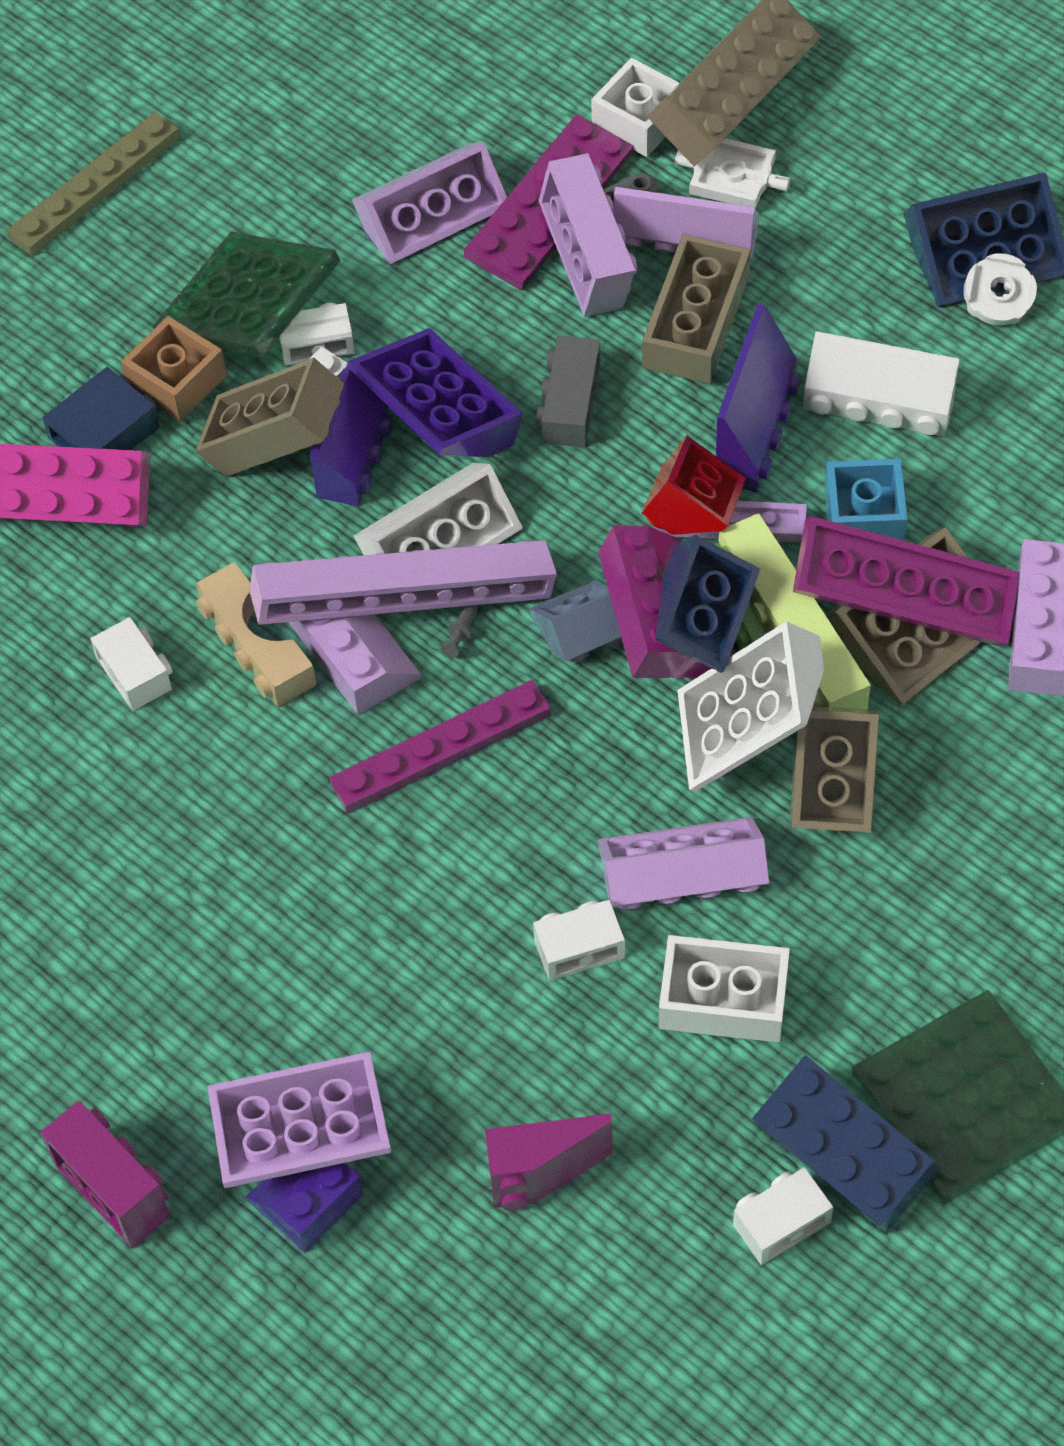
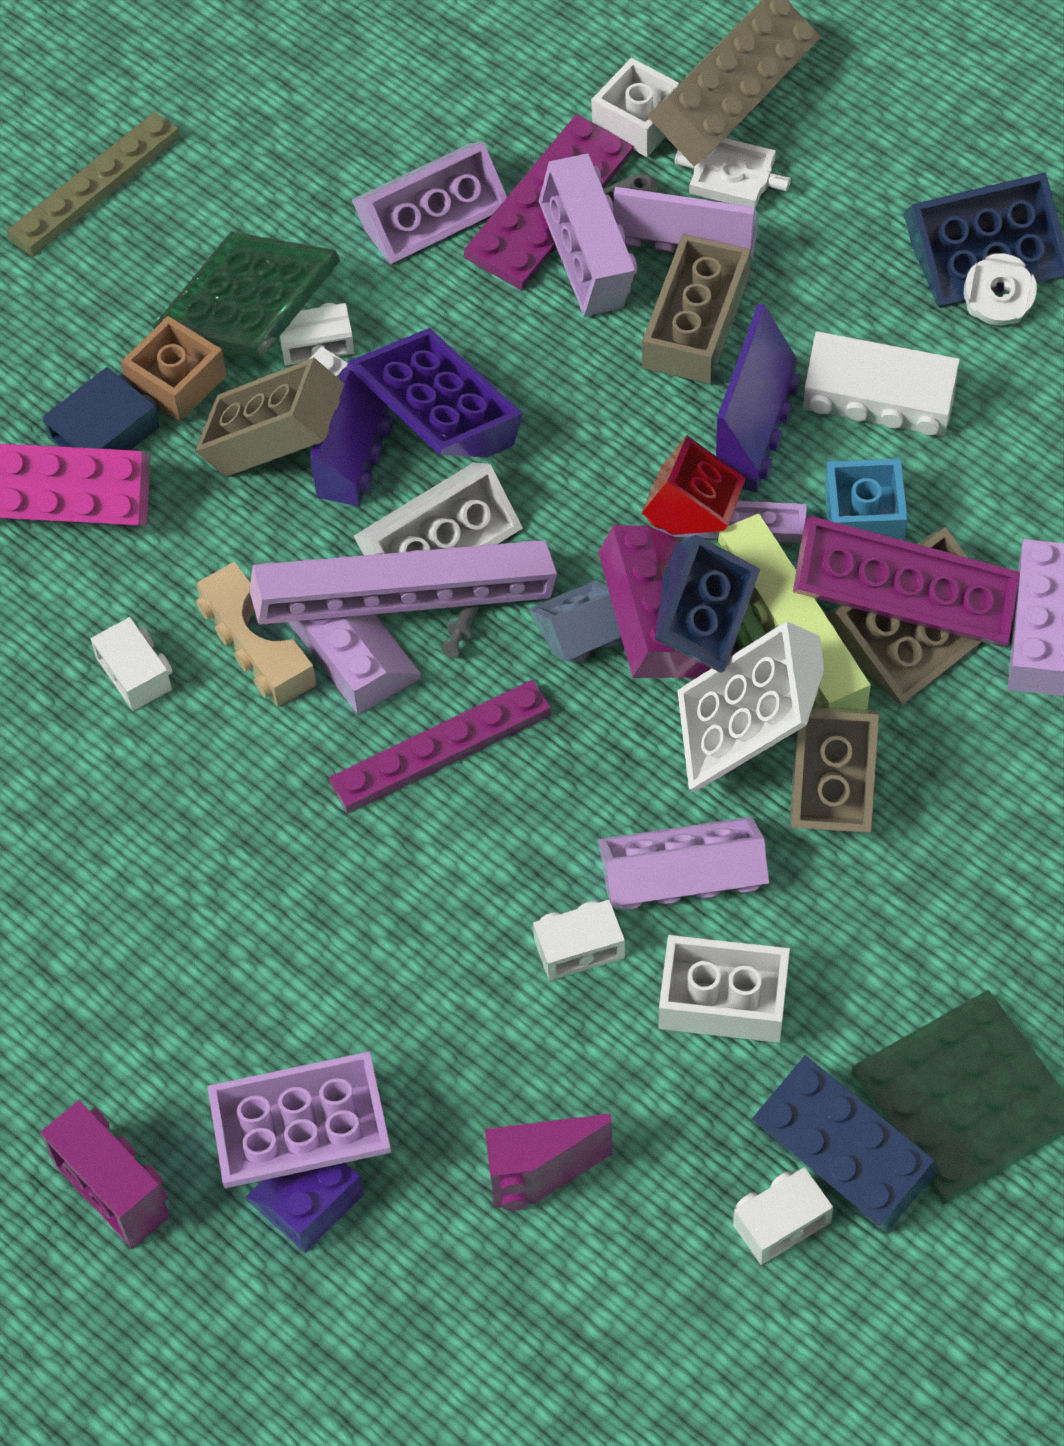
(569, 391): dark grey brick -> none

